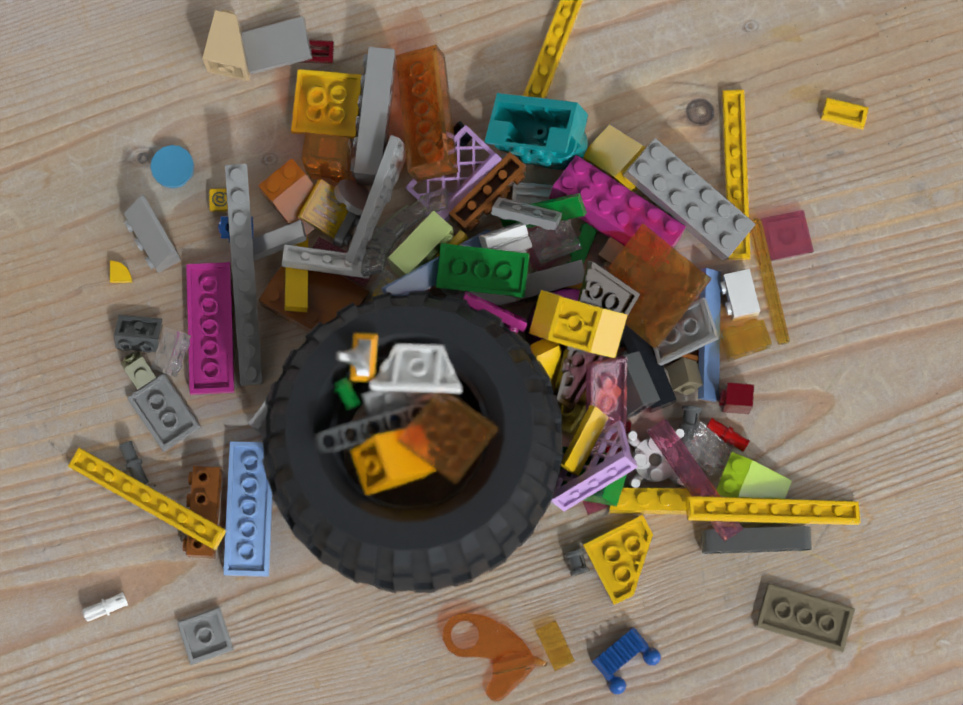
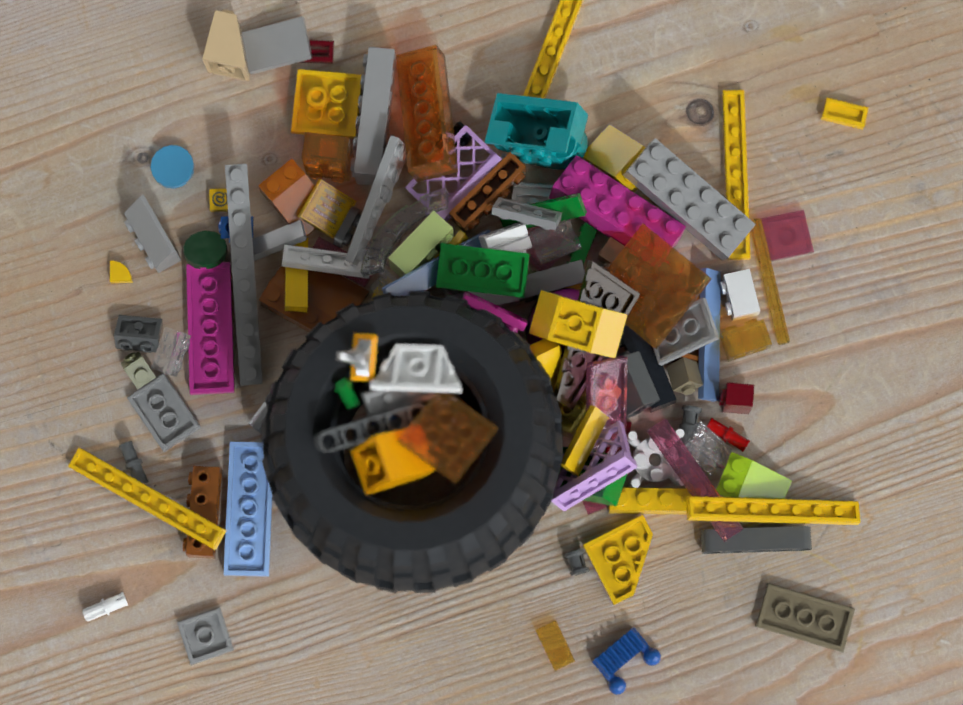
(205, 249): none -> dark green tile
(352, 195): light grey tile -> none
(496, 642): clear orange animal -> none

